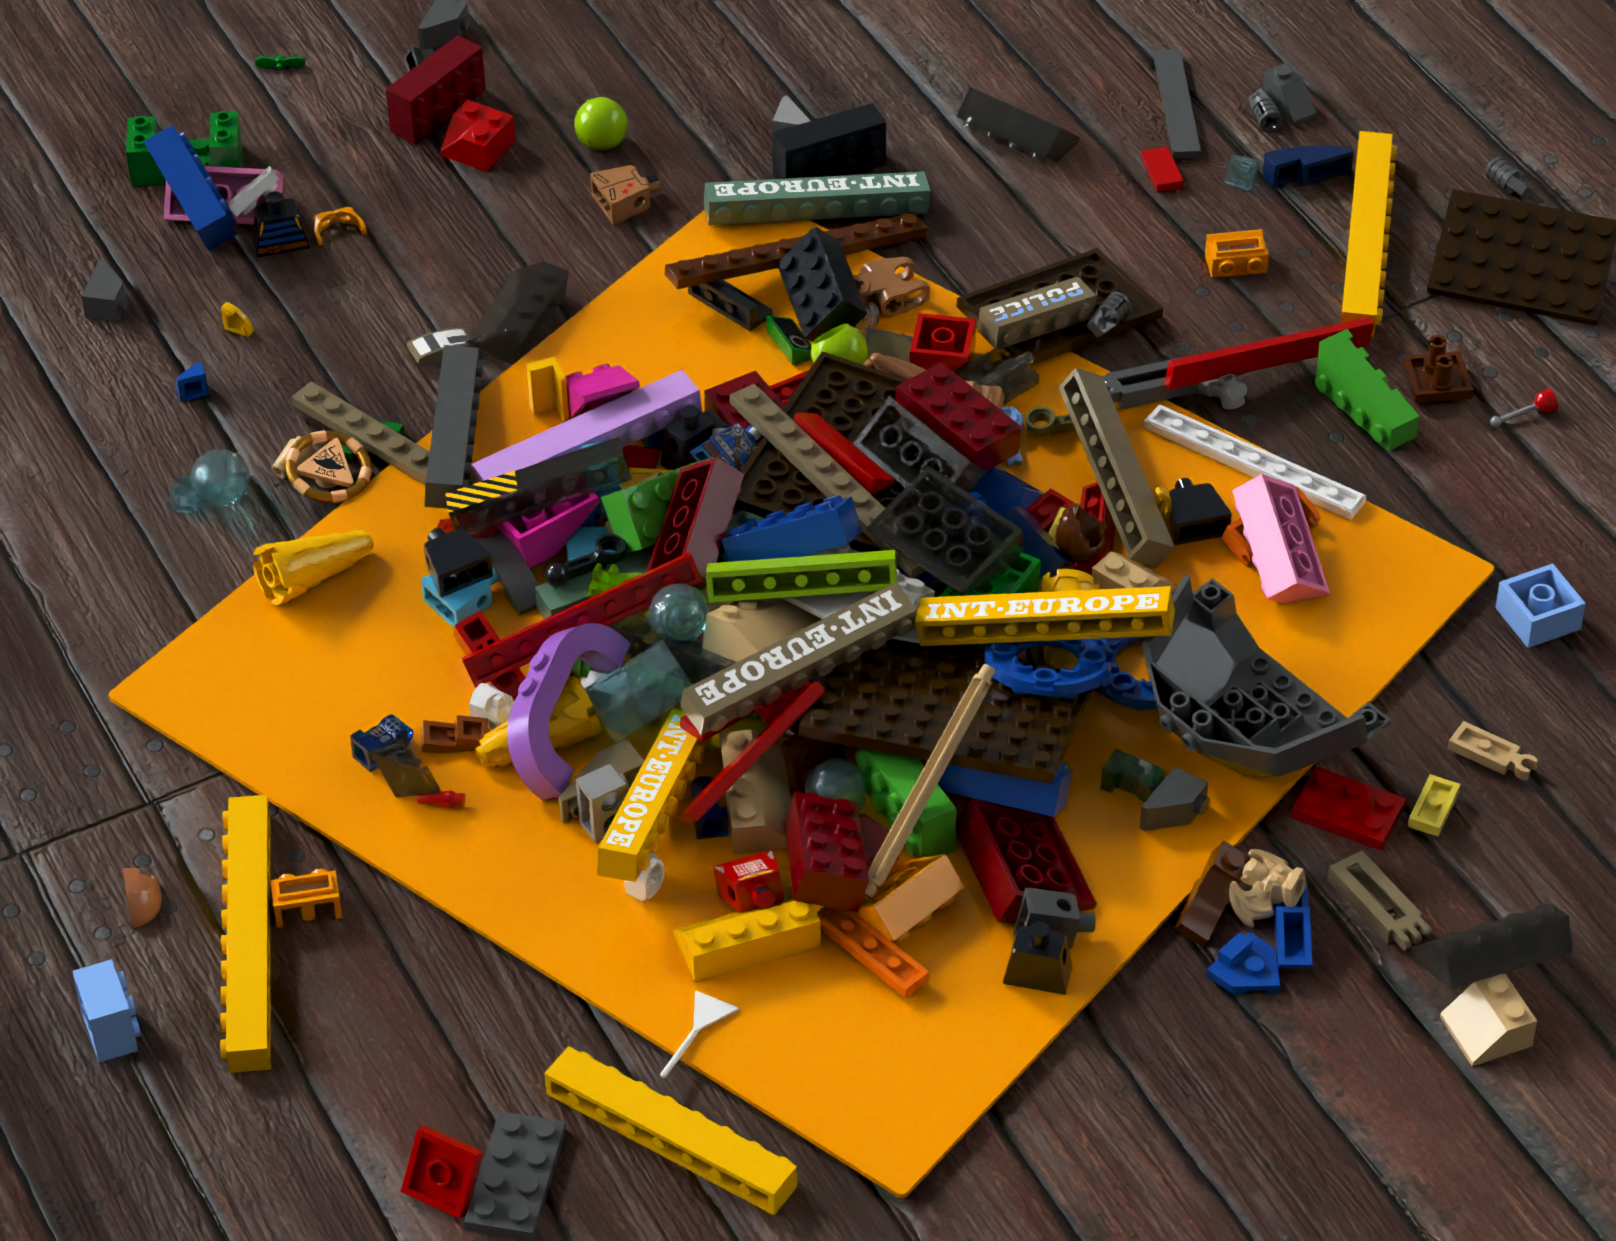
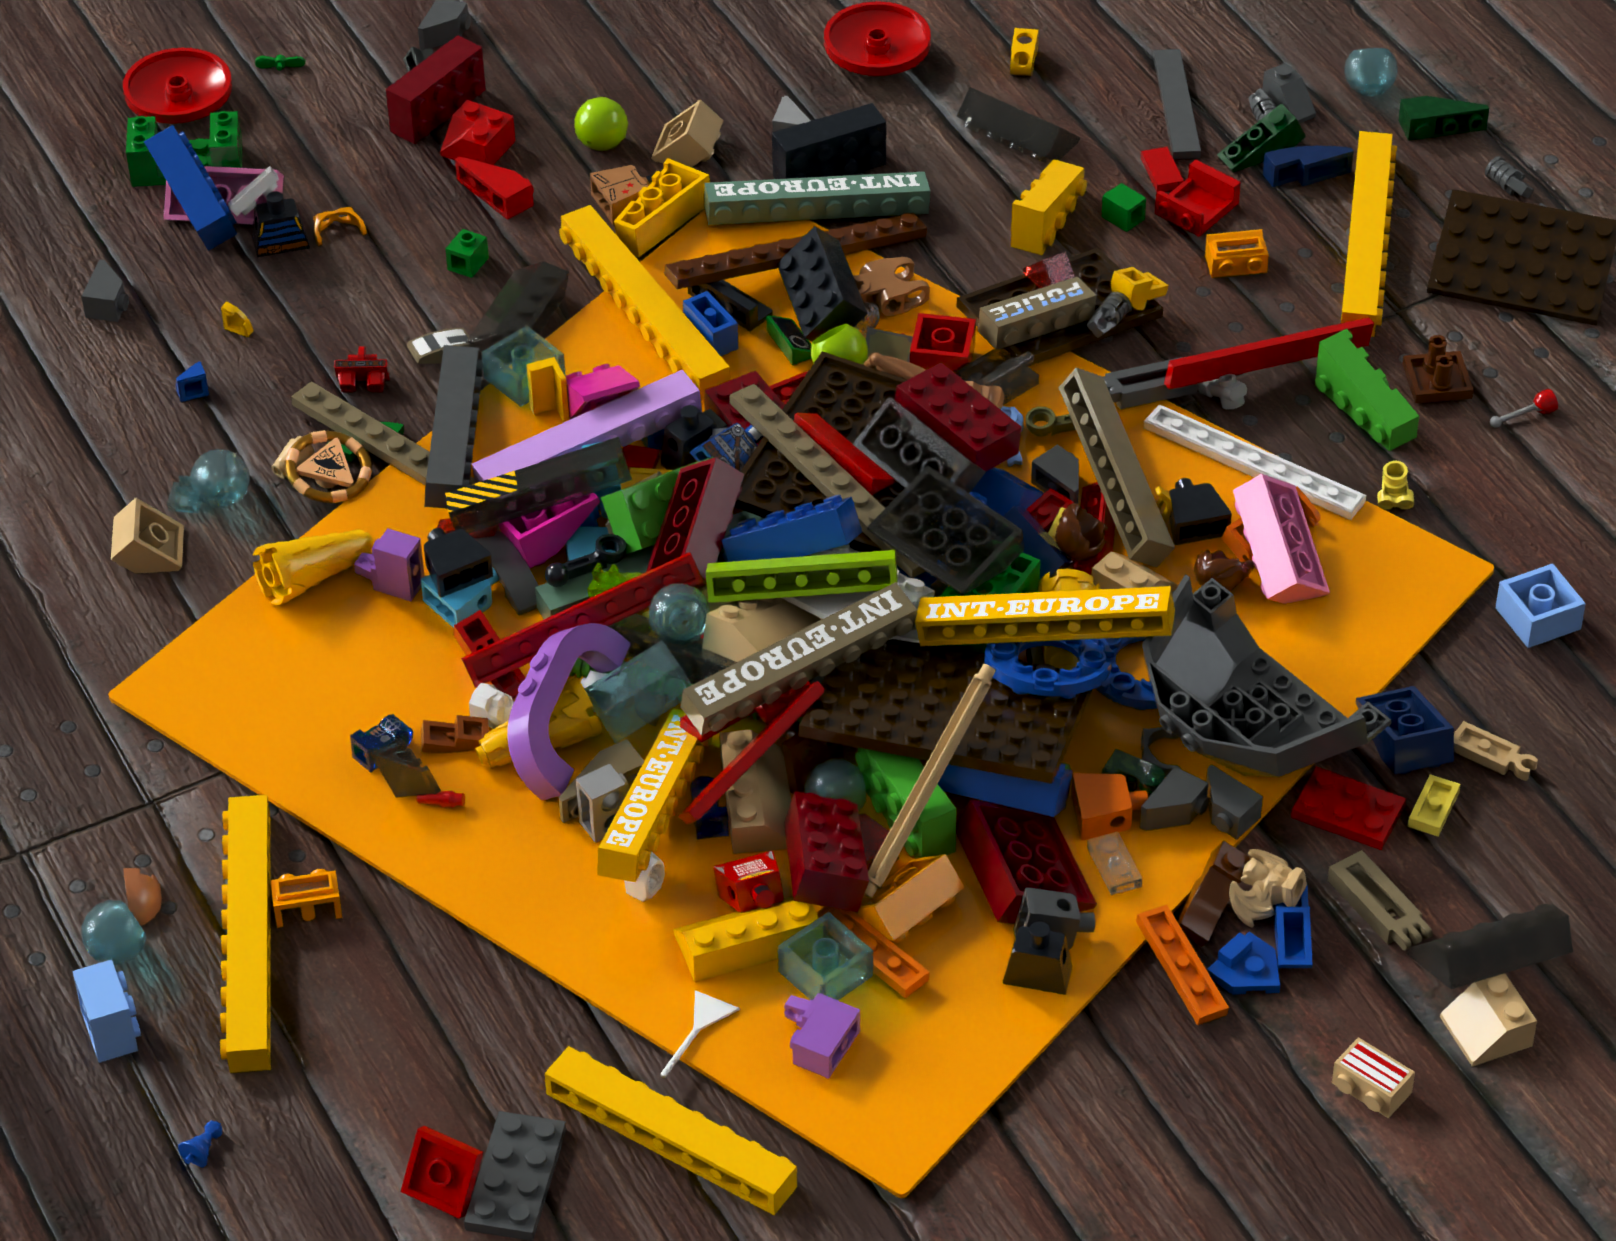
(112, 933): none -> clear light blue helmet
(146, 539): none -> tan slope
(177, 85): none -> red dish
(198, 1147): none -> blue piece
(362, 368): none -> red hips
(394, 565): none -> medium lavender hinge
(467, 253): none -> green brick
(496, 186): none -> red slope
(506, 362): none -> clear light blue brick
(642, 299): none -> yellow brick
(662, 207): none -> yellow wedge
(689, 136): none -> tan slope
(712, 322): none -> blue brick
(825, 959): none -> clear light blue brick
(825, 1034): none -> medium lavender hinge
(877, 38): none -> red dish
(1023, 54): none -> yellow leg
(1046, 206): none -> yellow wedge
(1050, 270): none -> clear red slope
(1057, 471): none -> dark grey slope
(1103, 803): none -> orange torso
(1114, 863): none -> clear plate
(1123, 207): none -> green brick
(1137, 286): none -> yellow brick
(1150, 736): none -> dark grey cap
(1182, 964): none -> orange plate
(1199, 199): none -> red panel
(1222, 569): none -> reddish brown hair
(1231, 804): none -> dark grey slope
(1241, 172): clear light blue tile -> none
(1273, 132): none -> dark green slope
(1371, 71): none -> clear light blue helmet
(1373, 1077): none -> brick
(1395, 487): none -> light yellow plate
(1417, 731): none -> dark blue slope
(1437, 117): none -> dark green slope

